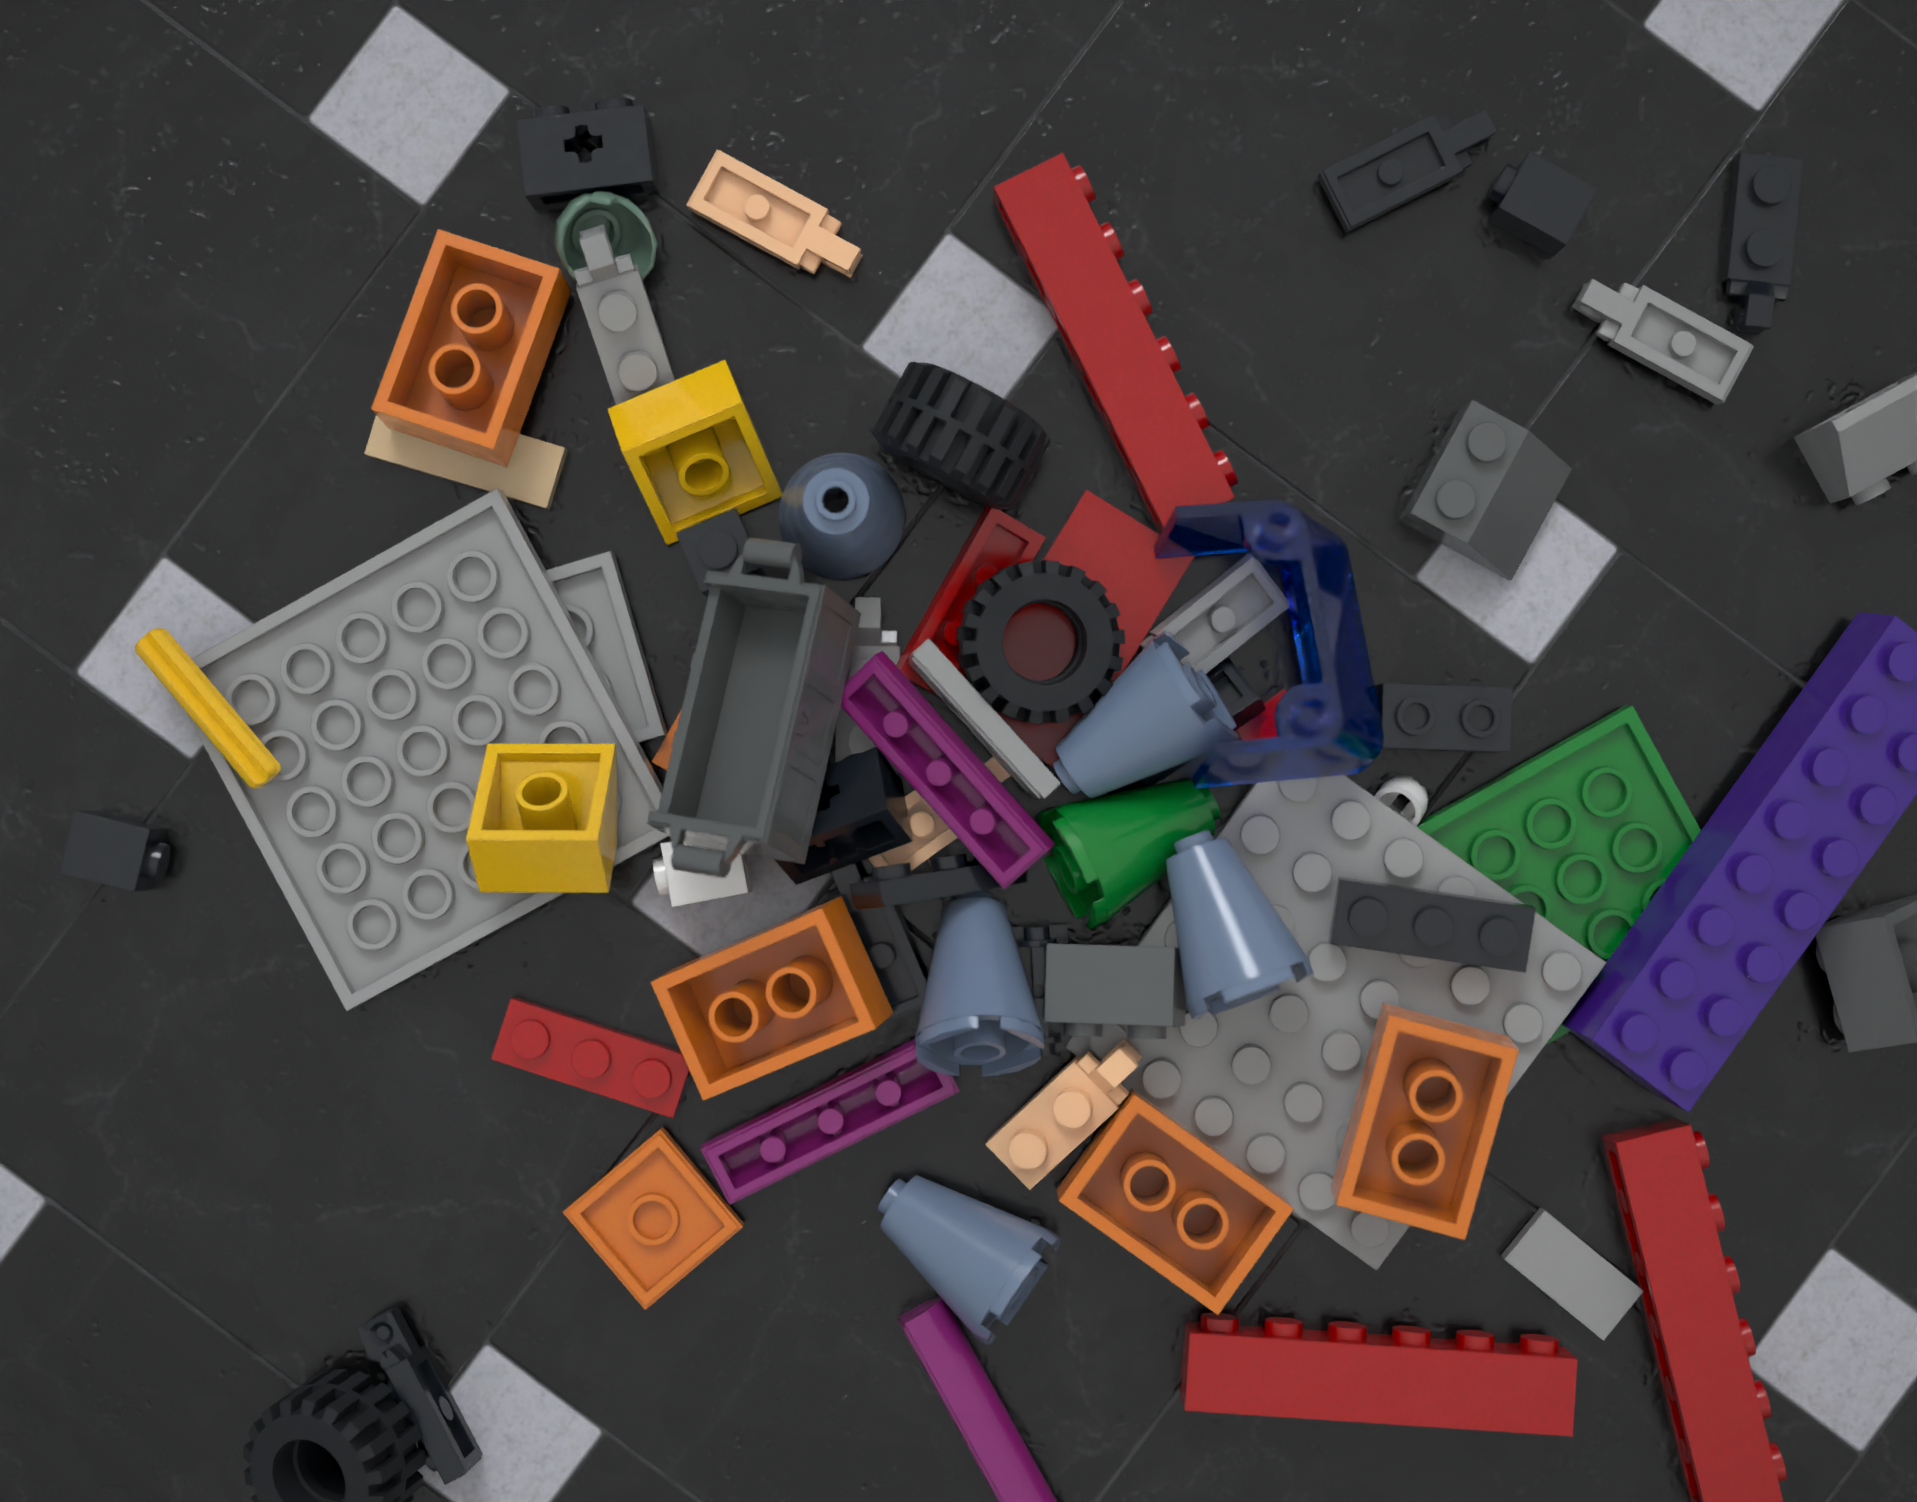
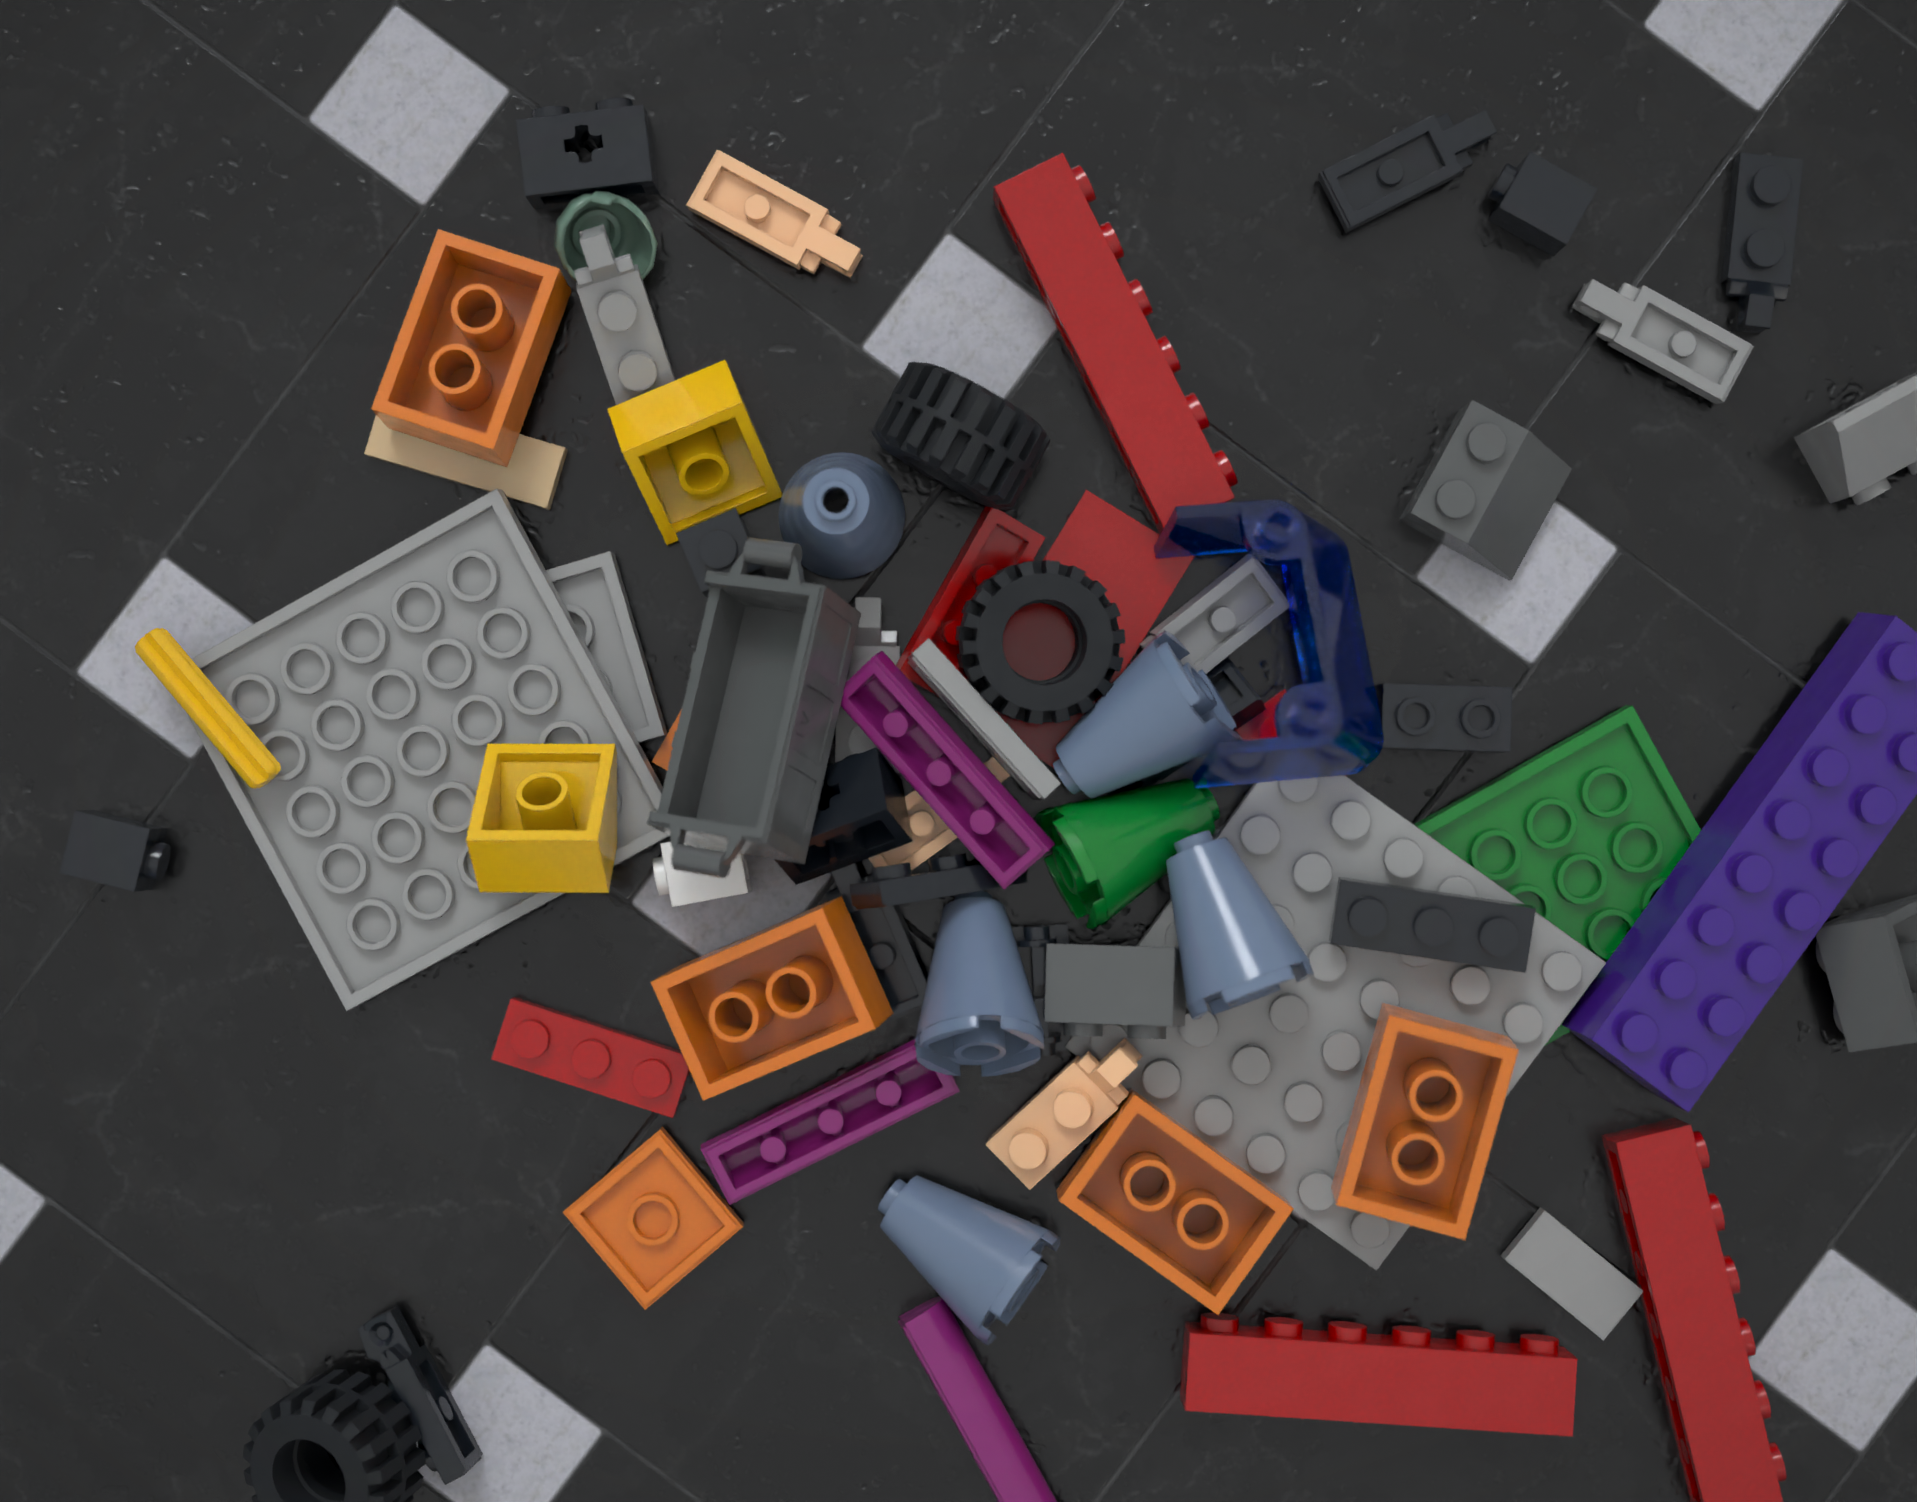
(1405, 785): white hinge -> none

